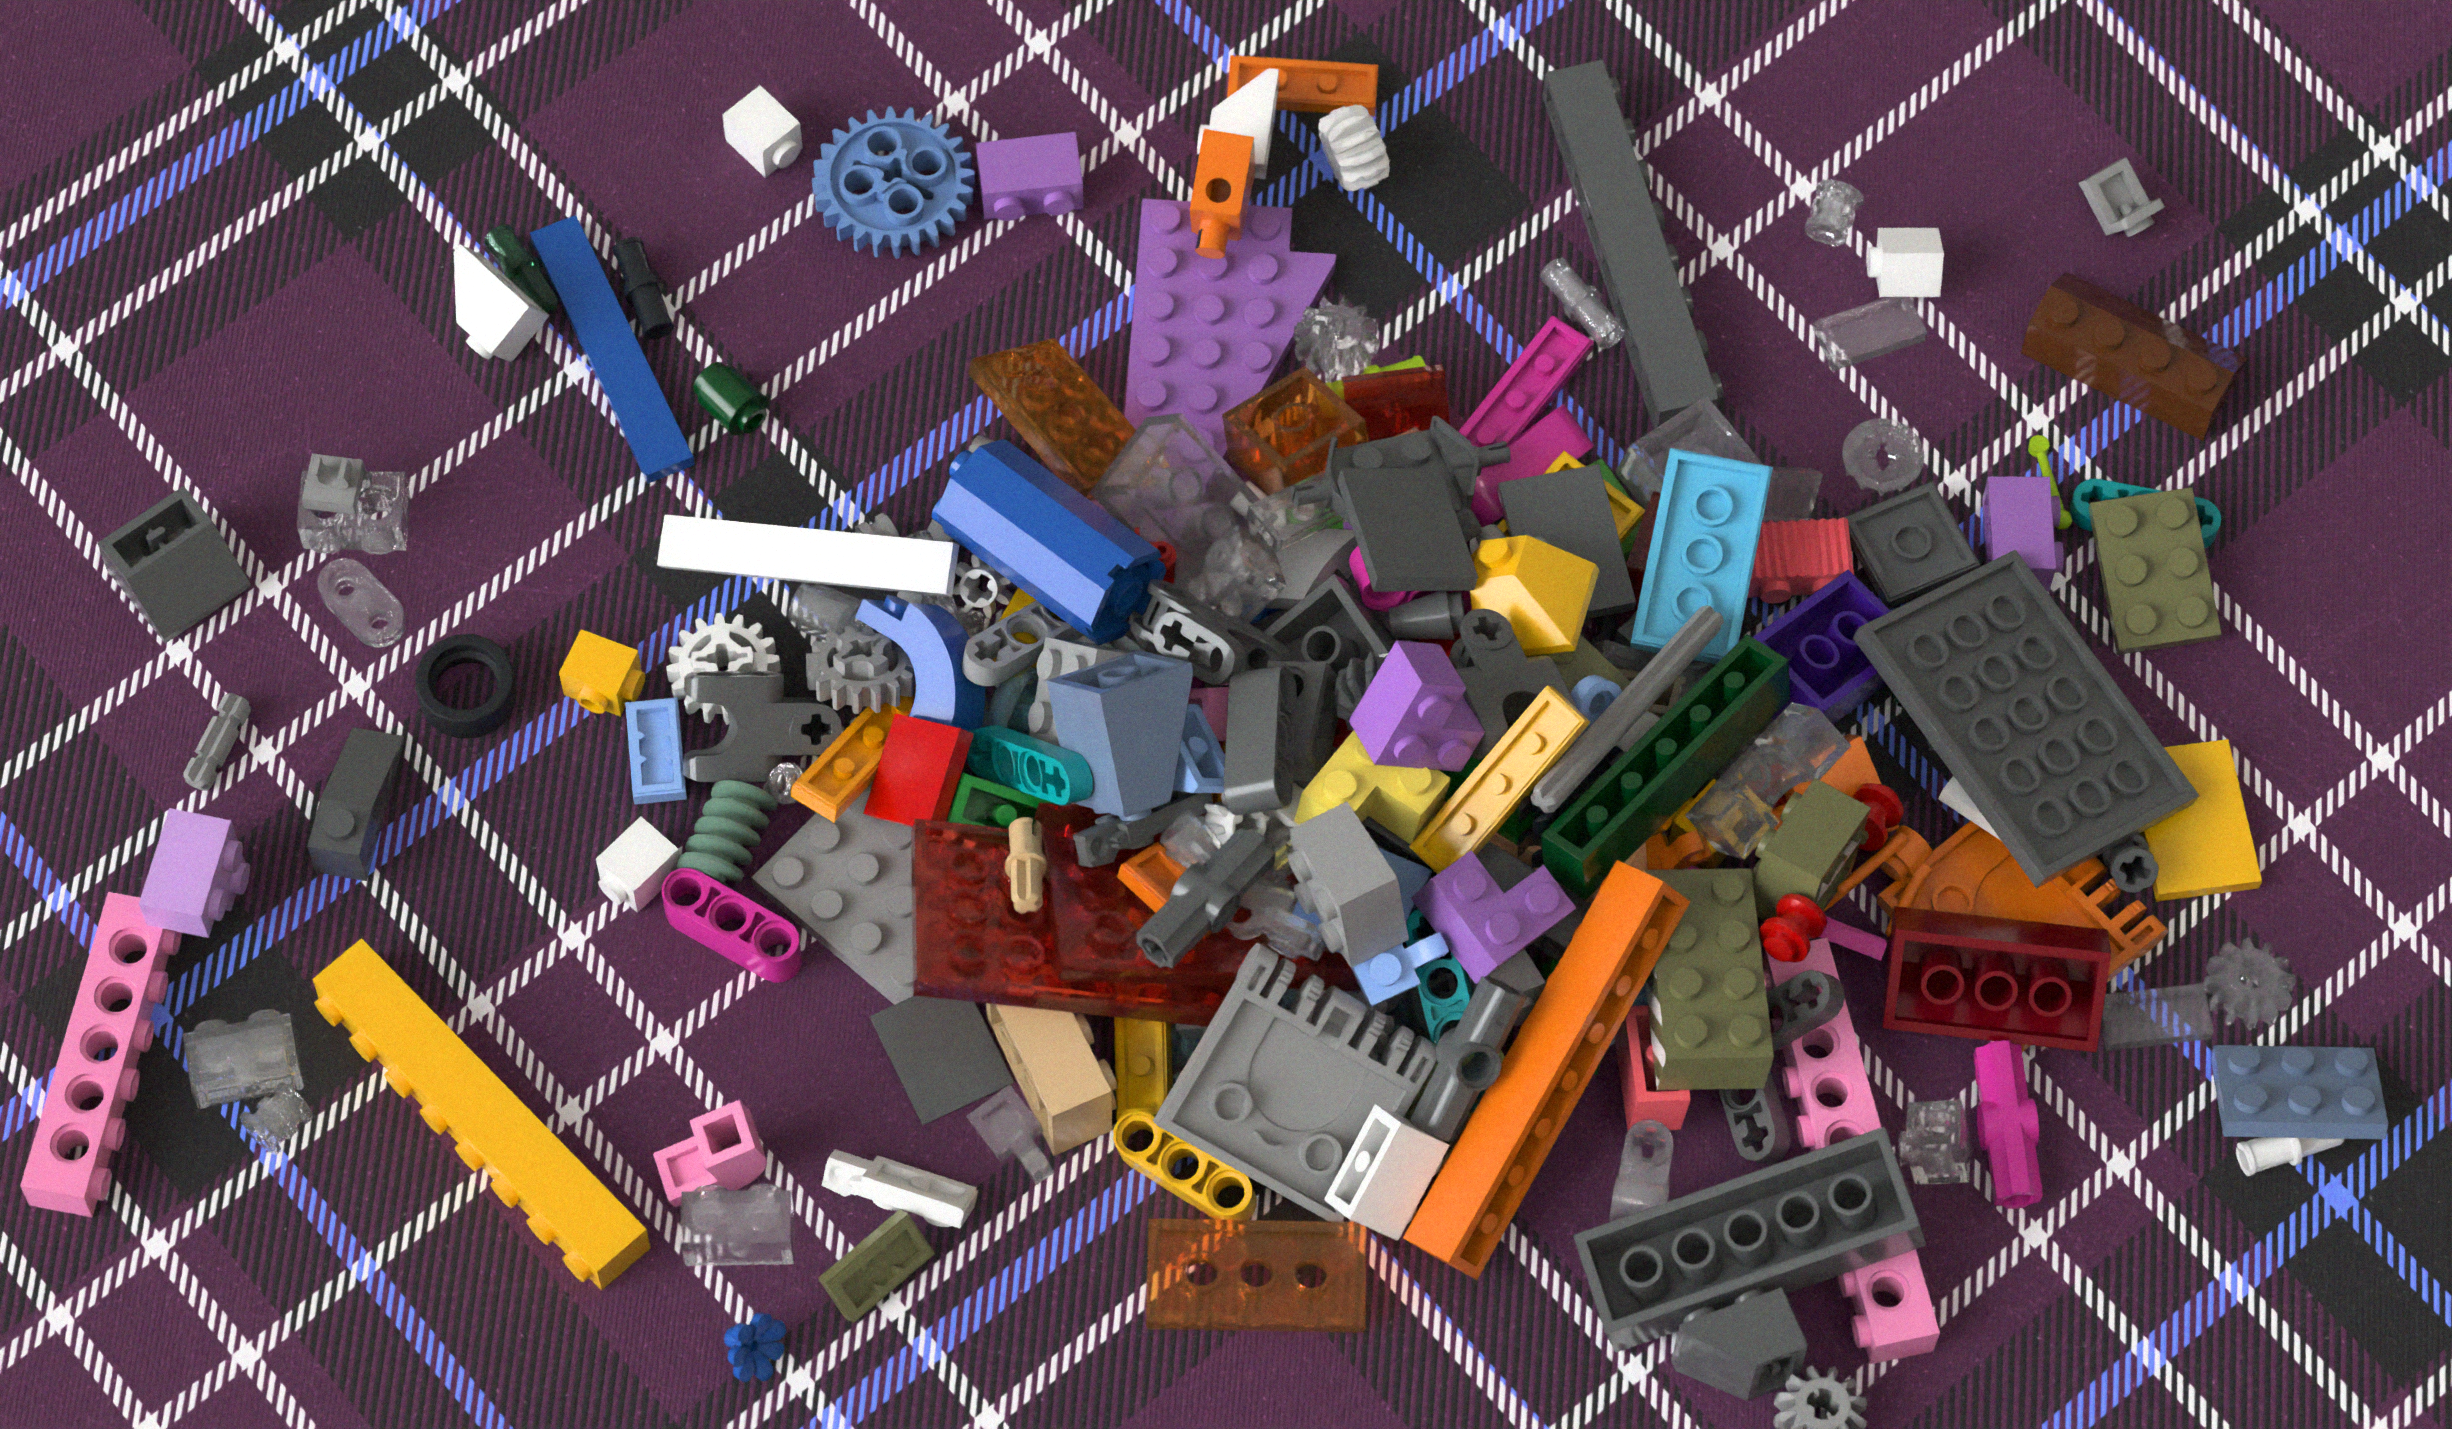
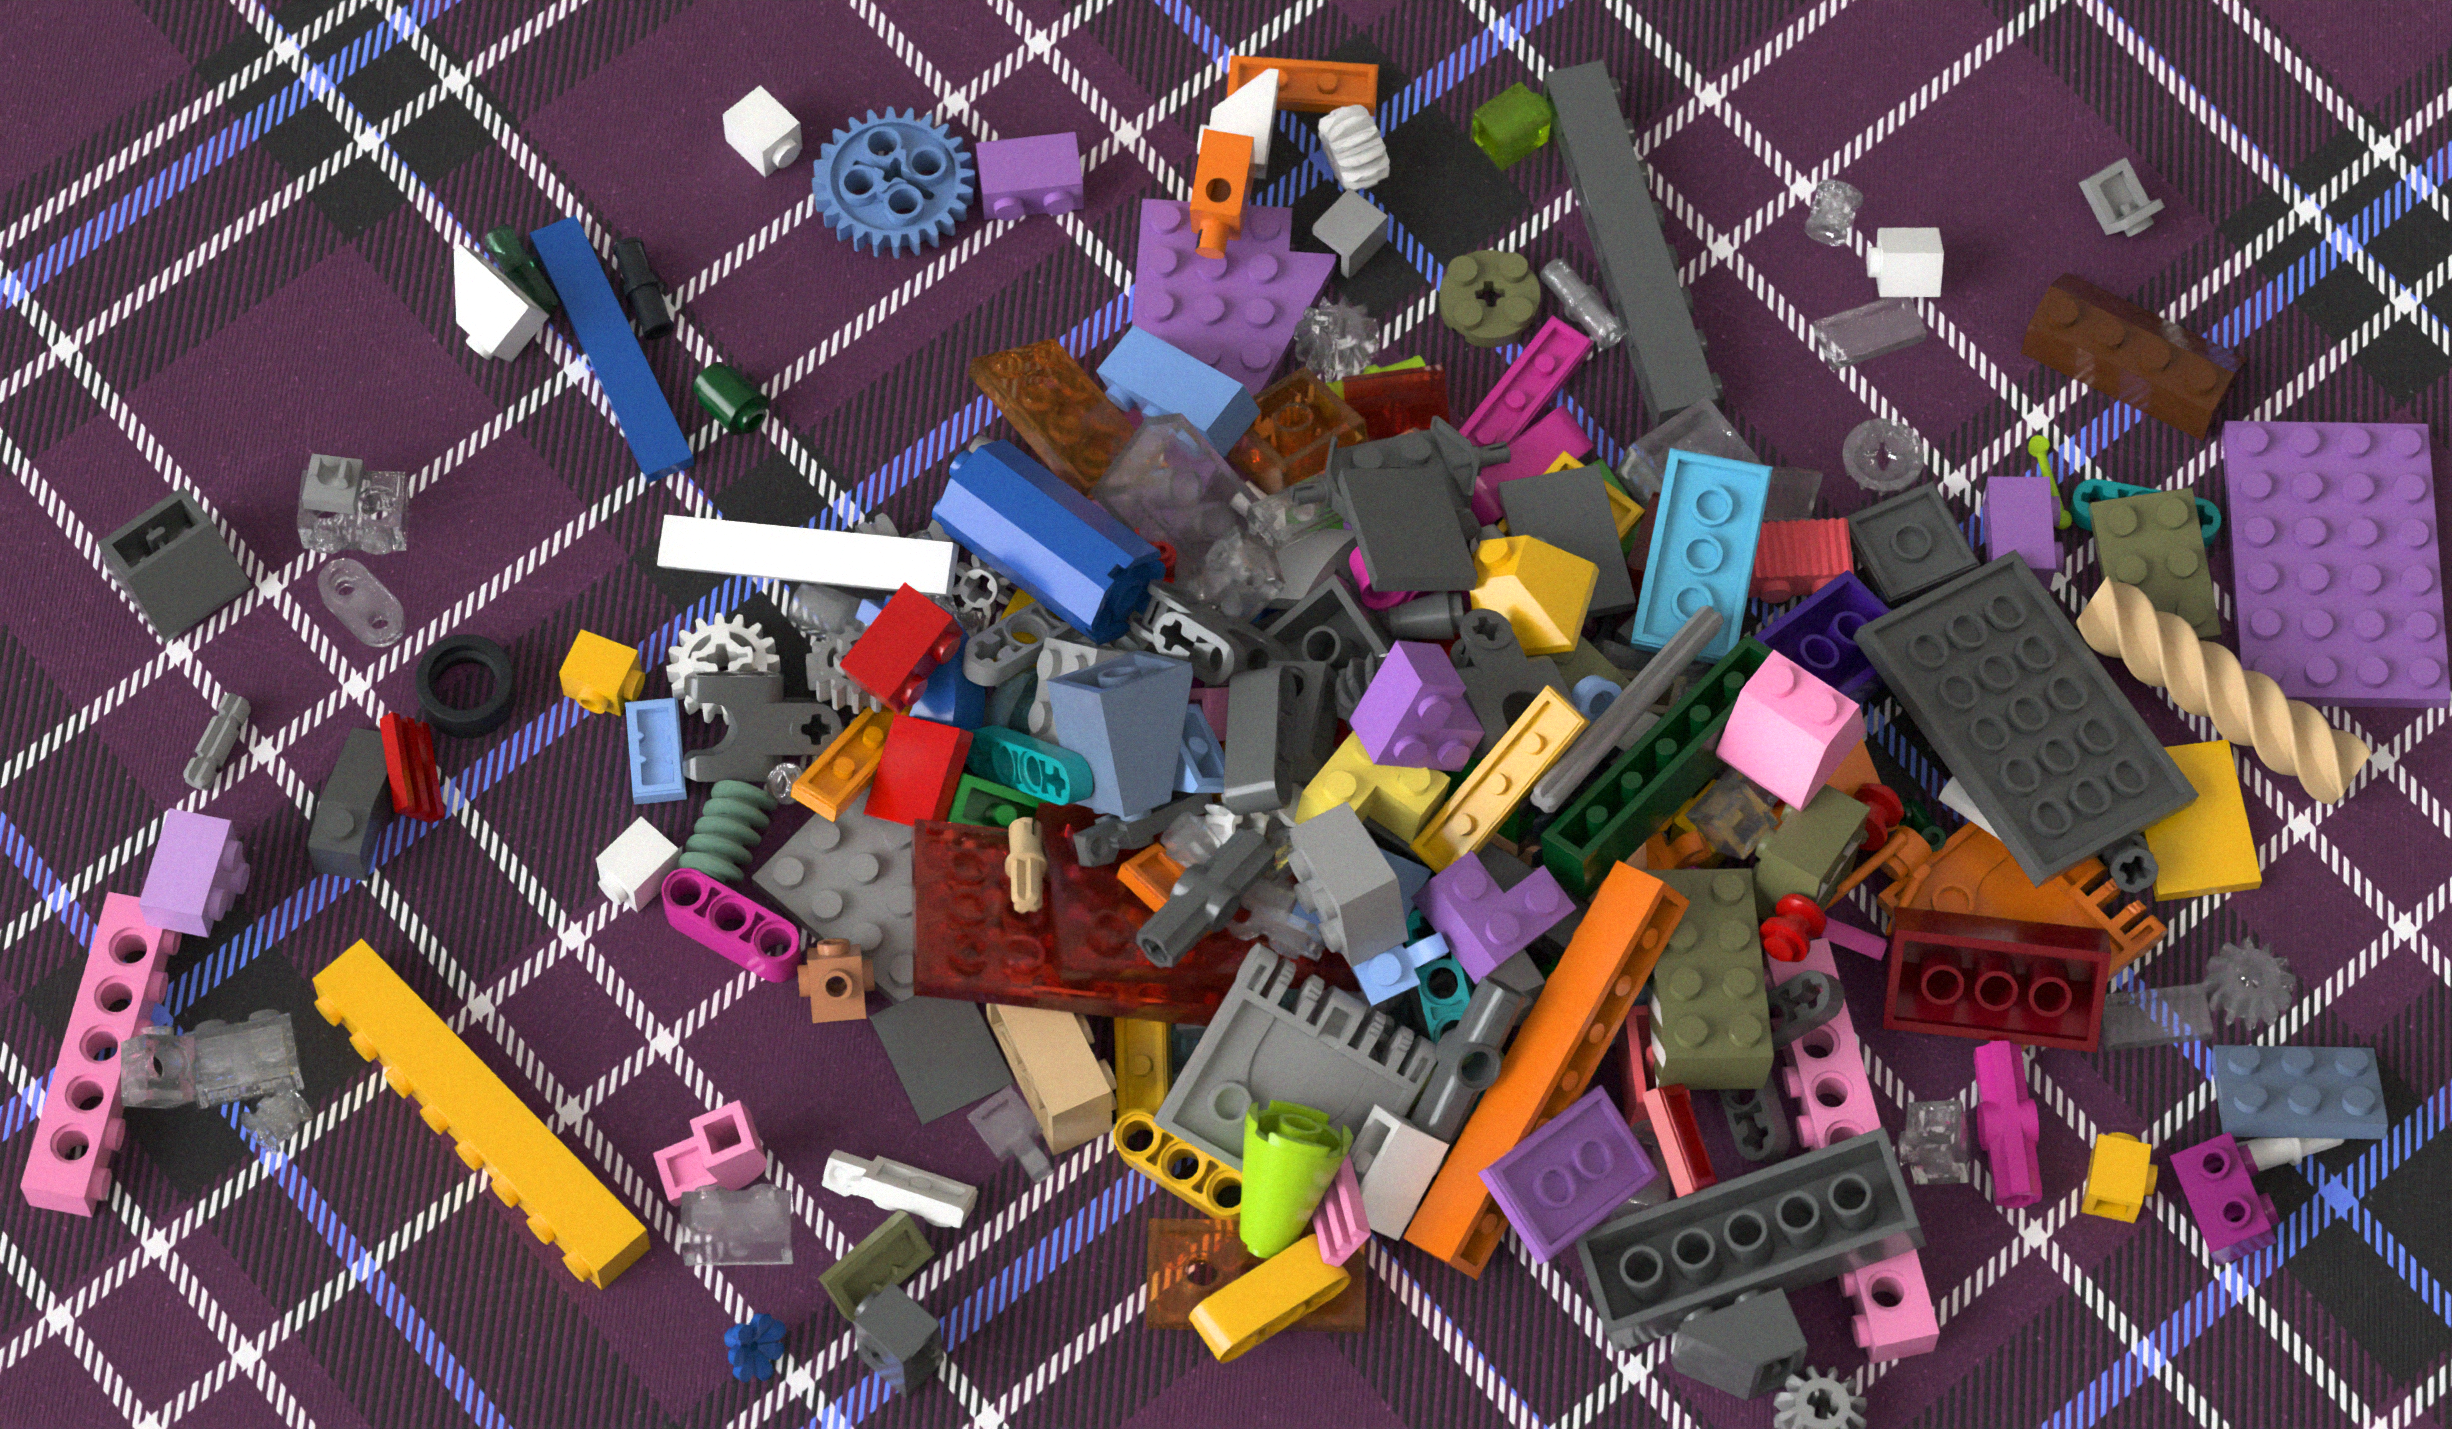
(142, 1084): none -> clear brick
(411, 768): none -> red tile
(836, 998): none -> nougat brick
(898, 1339): none -> dark grey brick
(902, 649): none -> red brick
(1164, 380): none -> medium blue brick
(1268, 1299): none -> yellow beam
(1285, 1172): none -> lime cone
(1331, 1216): none -> bright pink tile
(1353, 230): none -> light grey panel
(1495, 272): none -> olive plate
(1511, 125): none -> clear neon green brick
(1569, 1174): none -> medium lavender tile
(1680, 1139): none -> red tile
(1790, 731): none -> bright pink slope
(1920, 820): none -> dark green arm
(2118, 1177): none -> yellow brick
(2211, 683): none -> tan piece
(2224, 1199): none -> magenta brick
(2337, 561): none -> medium lavender plate

